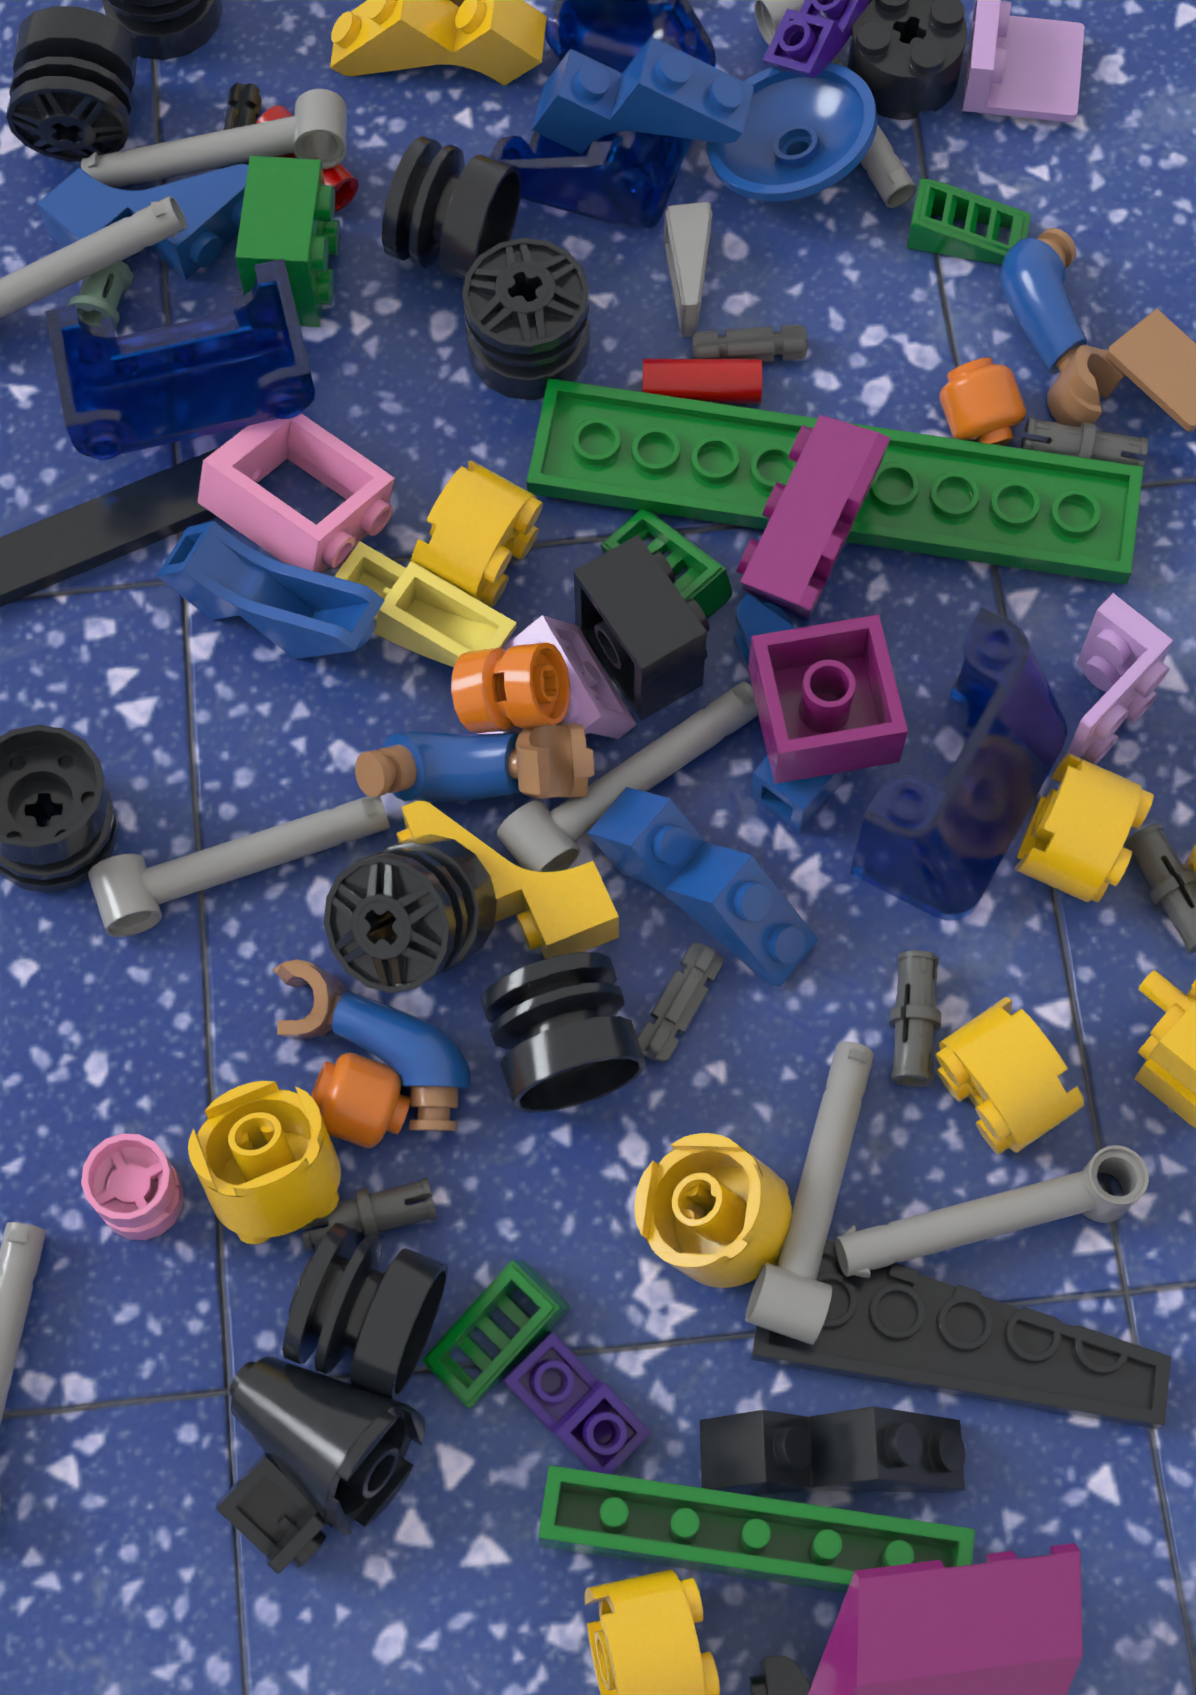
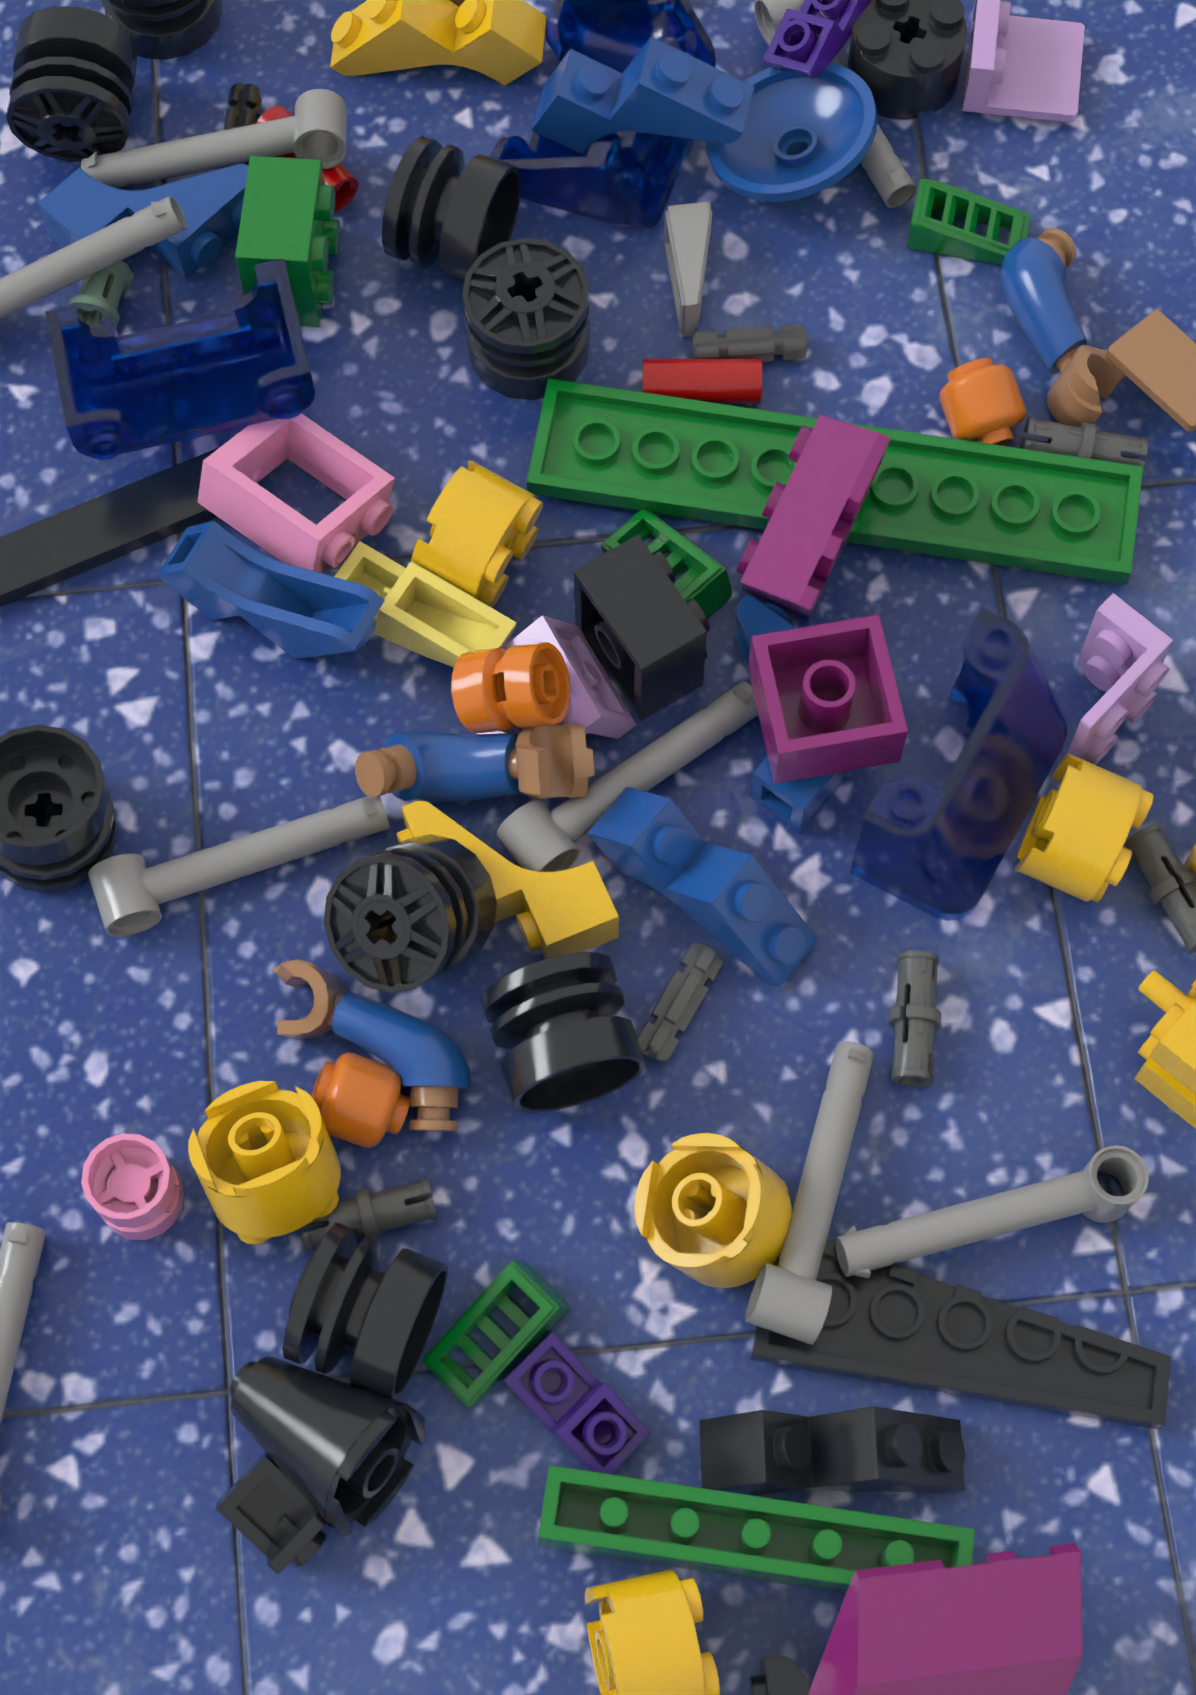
(1008, 1076): yellow brick -> none

